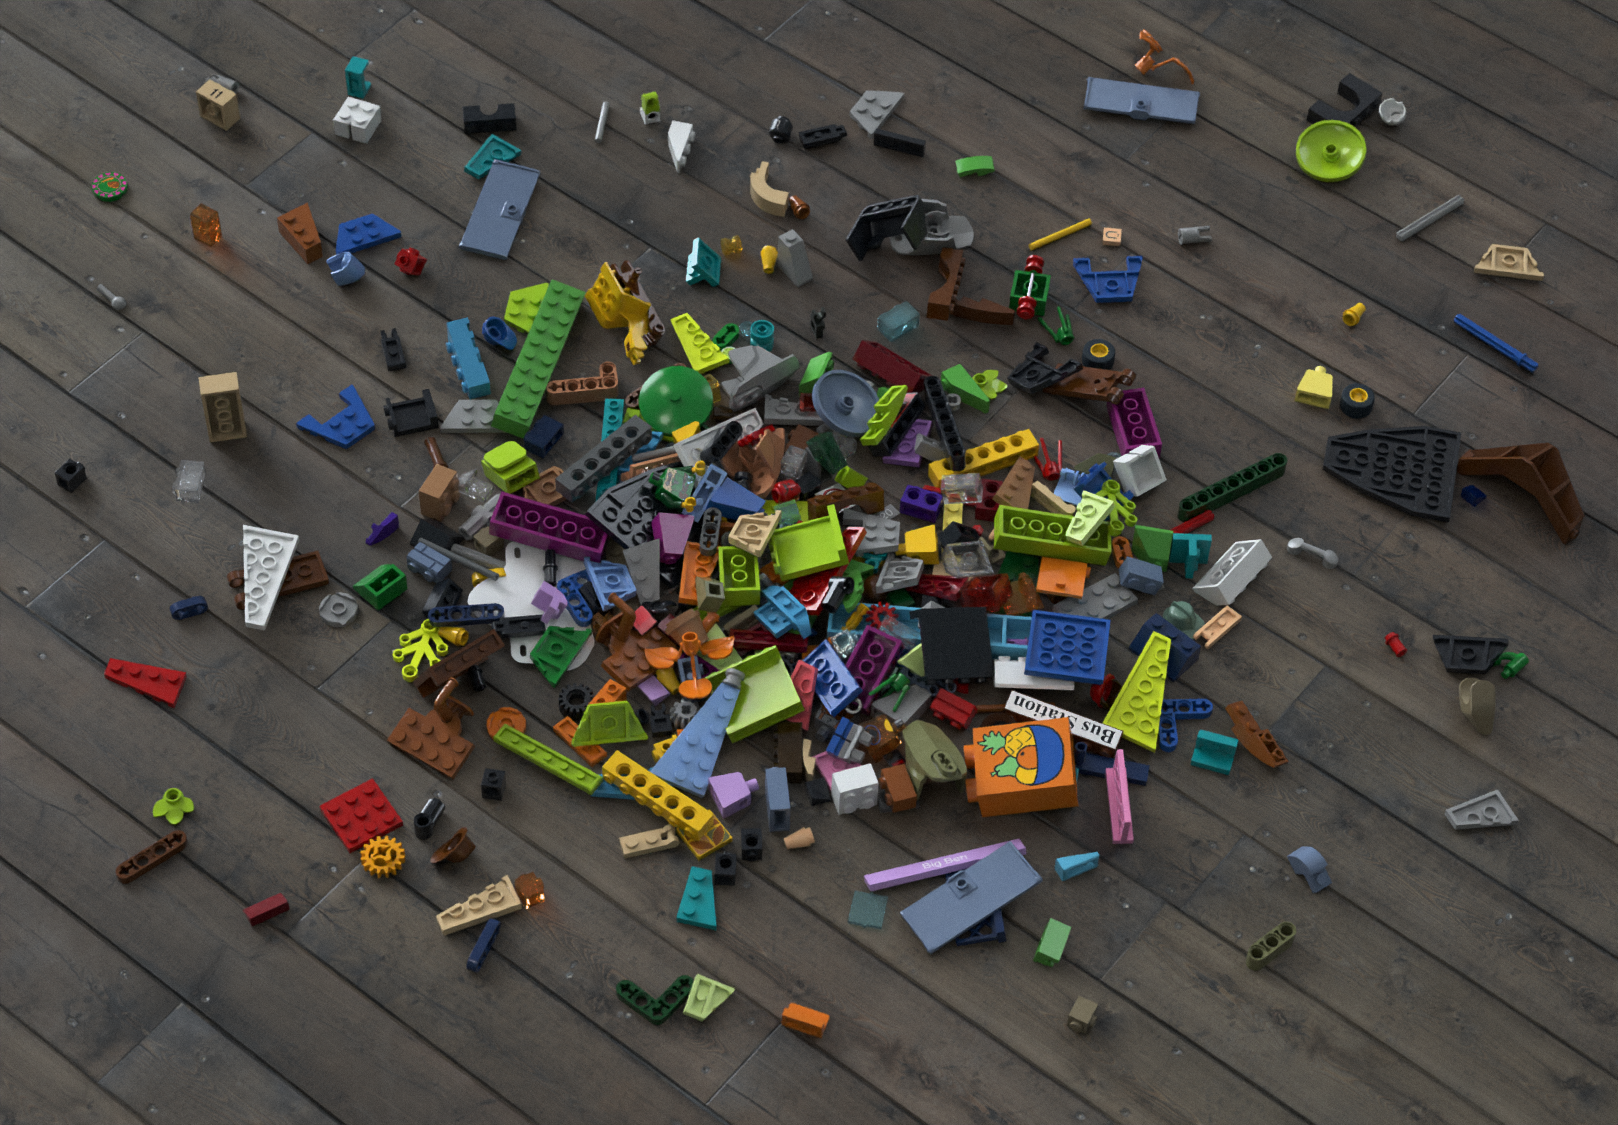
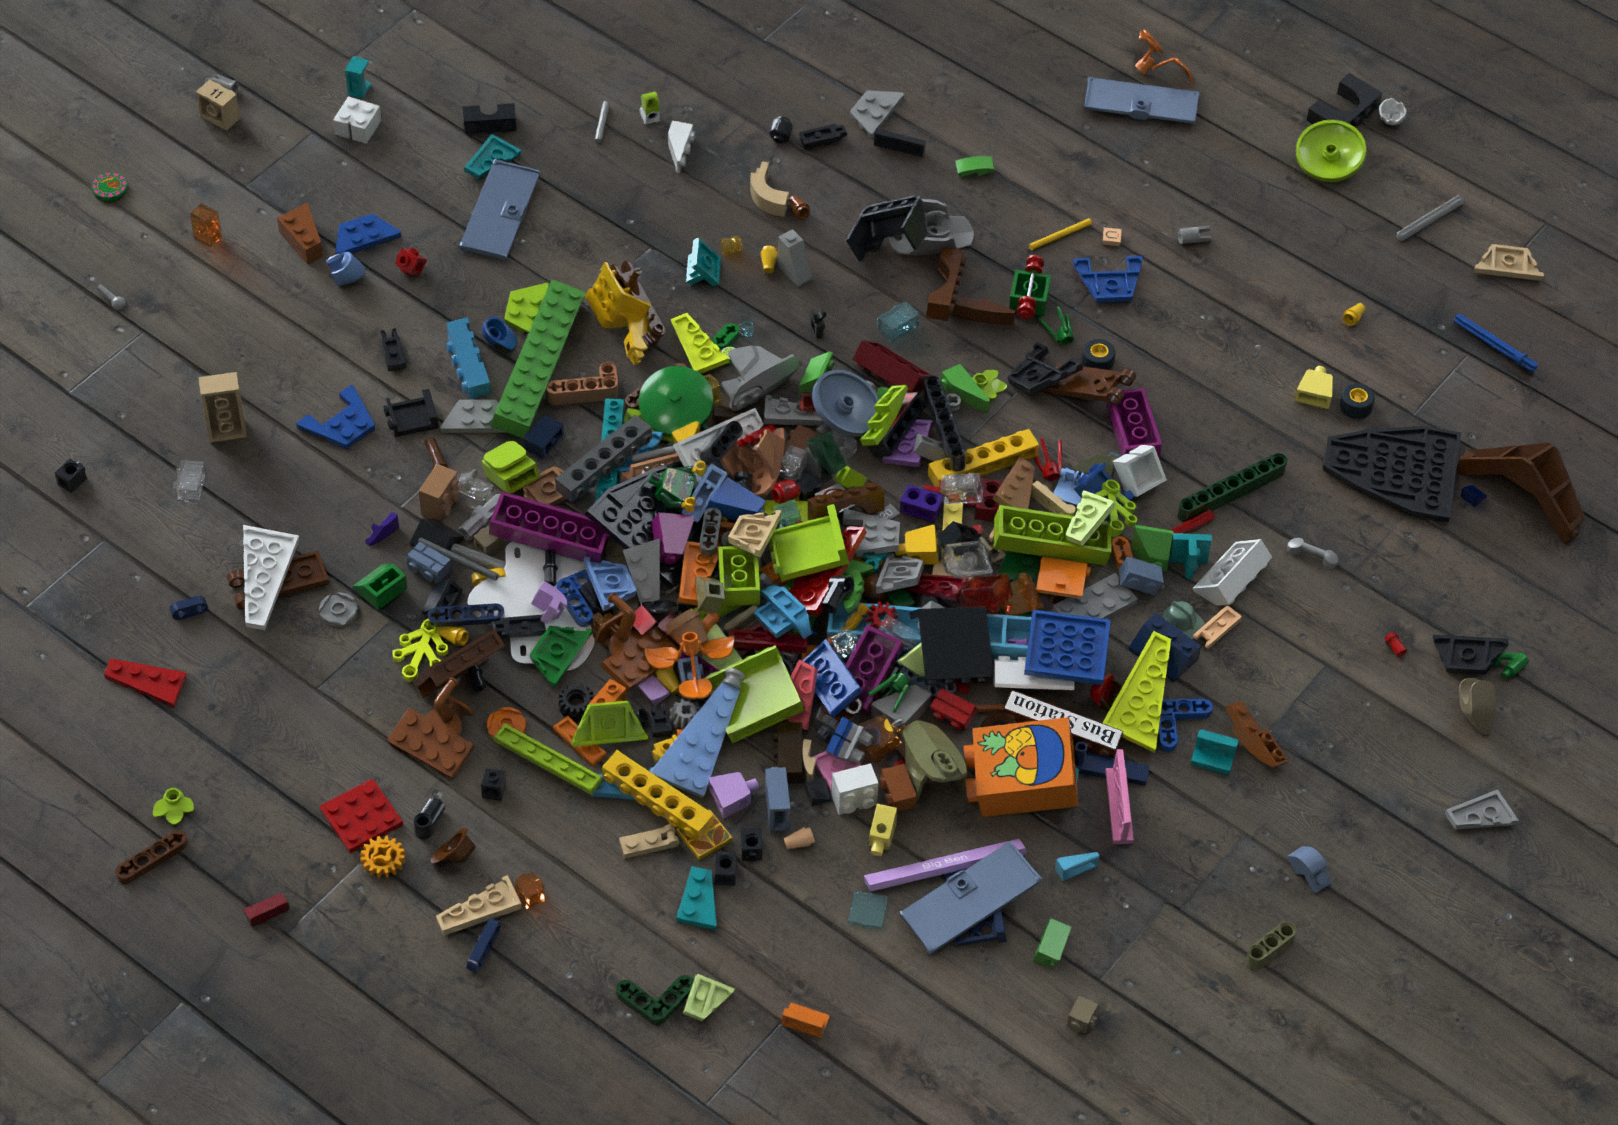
(762, 335): teal wheel -> none
(882, 829): none -> light yellow torso

